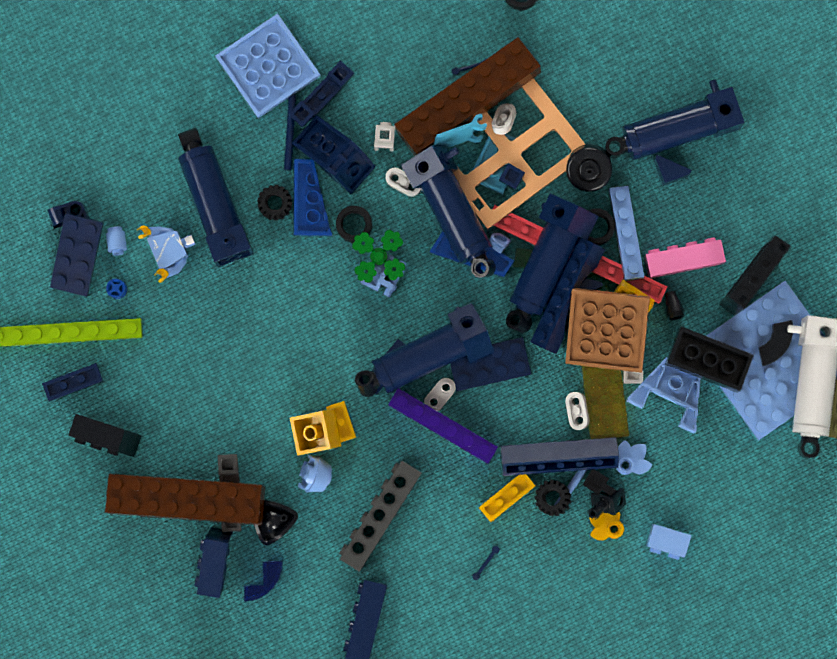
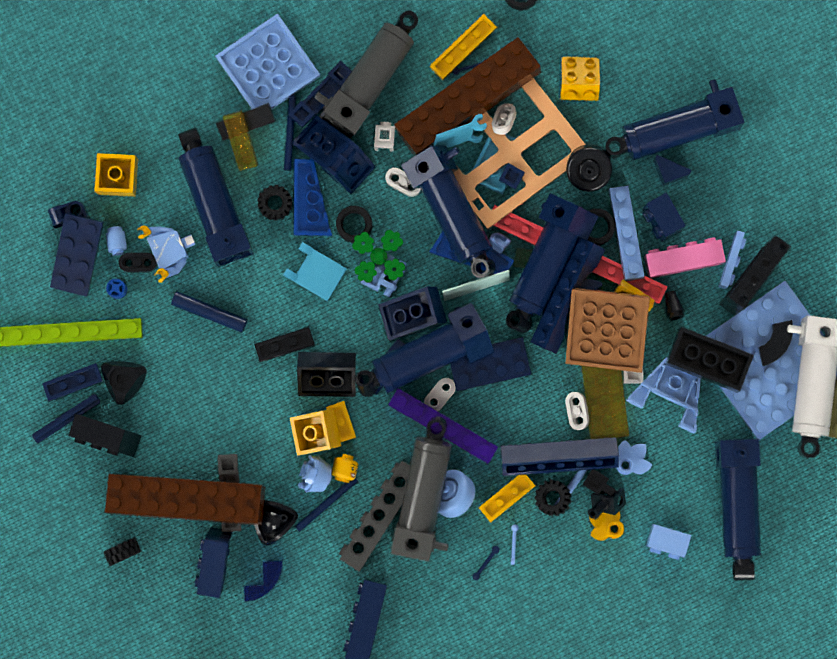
(65, 418): none -> dark blue axle
(116, 174): none -> yellow brick
(122, 551): none -> black tyre
(123, 379): none -> black hat
(138, 262): none -> black plate
(209, 311): none -> dark blue piece
(240, 140): none -> clear yellow plate
(254, 119): none -> black tile
(284, 344): none -> black tile
(317, 273): none -> medium azure flag
(325, 504): none -> dark blue bar
(326, 374): none -> black slope
(344, 468): none -> yellow head
(369, 76): none -> dark grey piece
(413, 313): none -> dark blue slope
(423, 495): none -> dark grey piece
(457, 494): none -> light blue wheel
(463, 47): none -> yellow plate
(476, 285): none -> light aqua piece
(514, 528): none -> light blue hinge
(580, 78): none -> yellow bracket
(663, 217): none -> dark blue brick
(732, 260): none -> light blue plate
(740, 503): none -> dark blue piece

